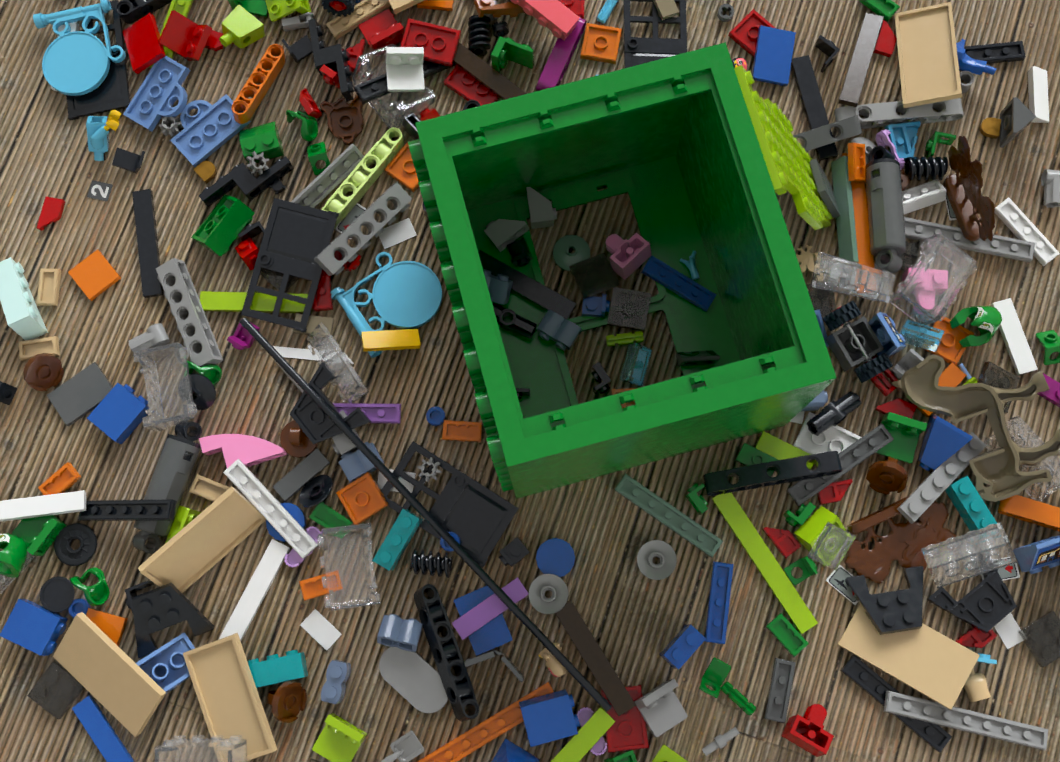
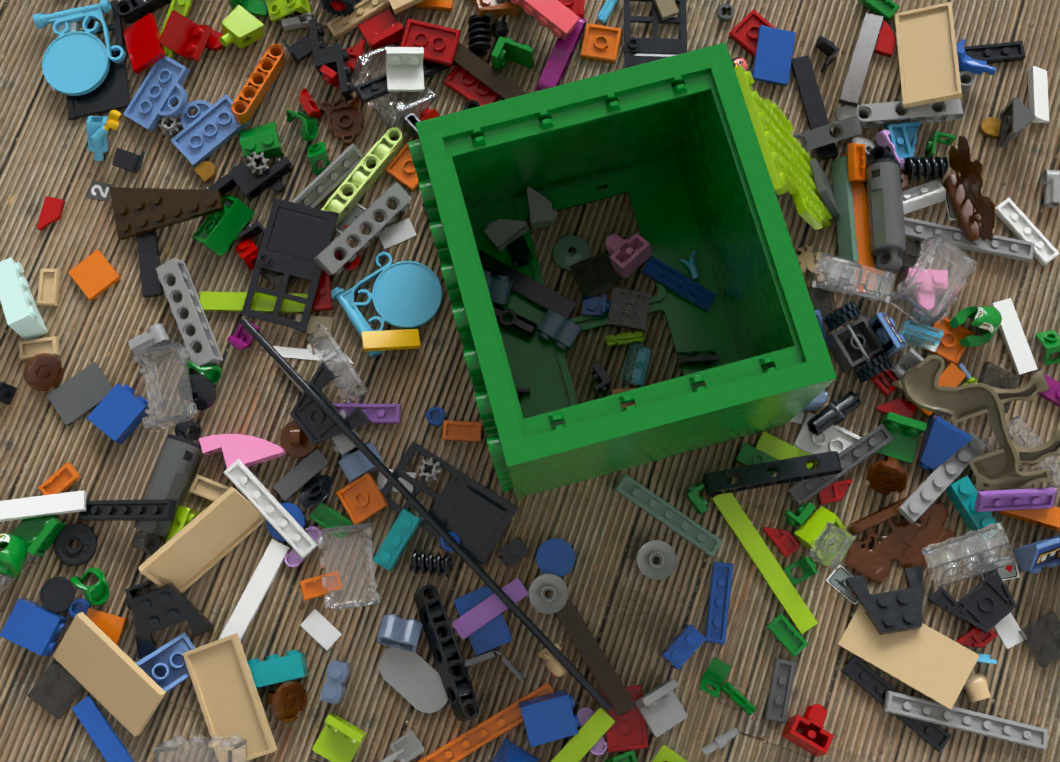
(152, 209): none -> dark brown wing
(1015, 499): none -> medium lavender tile

